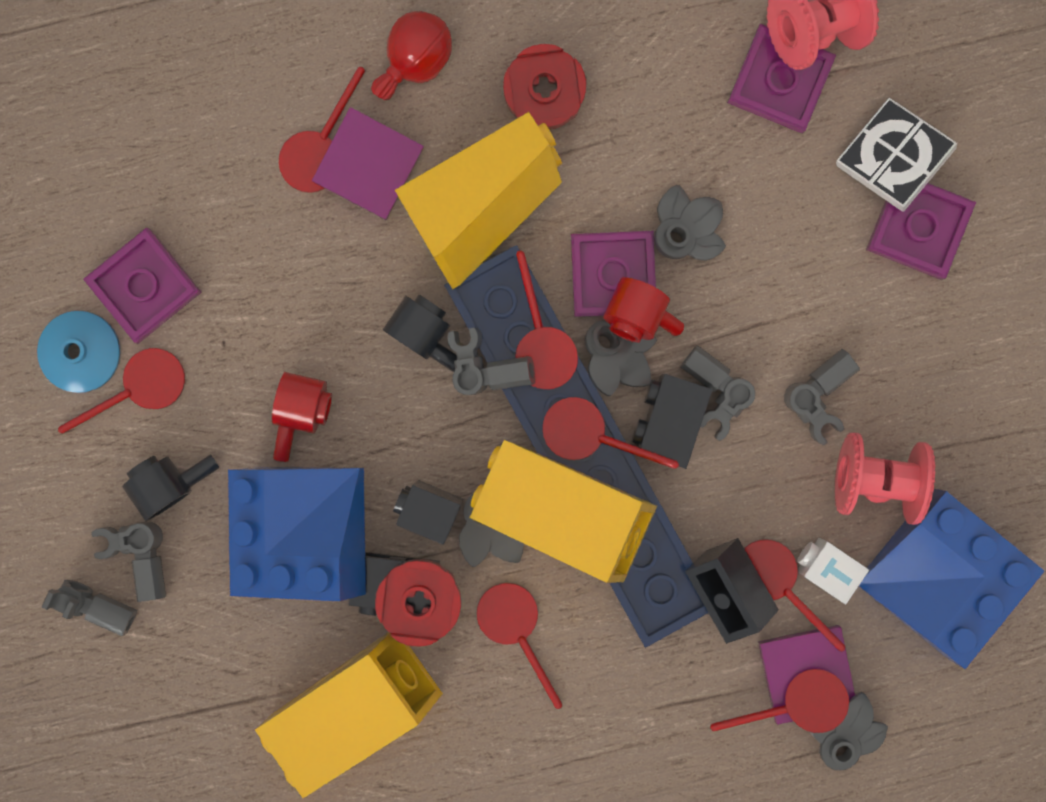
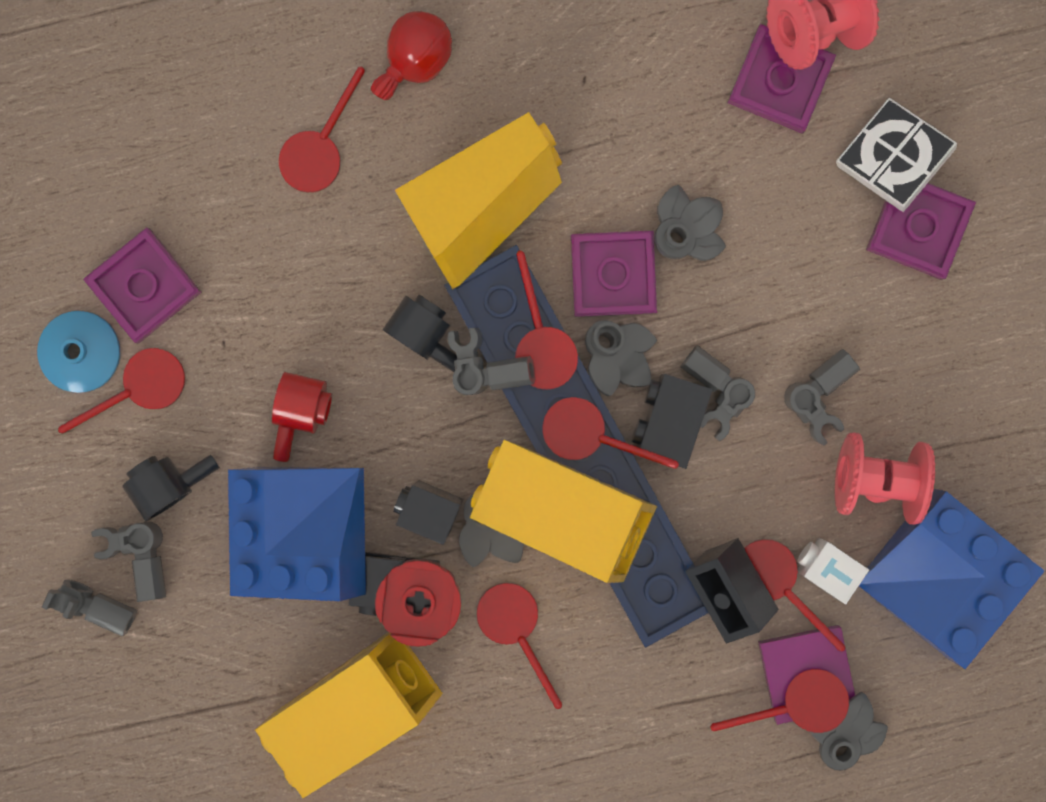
(367, 163): magenta tile -> none
(559, 68): red plate -> none
(639, 310): red piece -> none

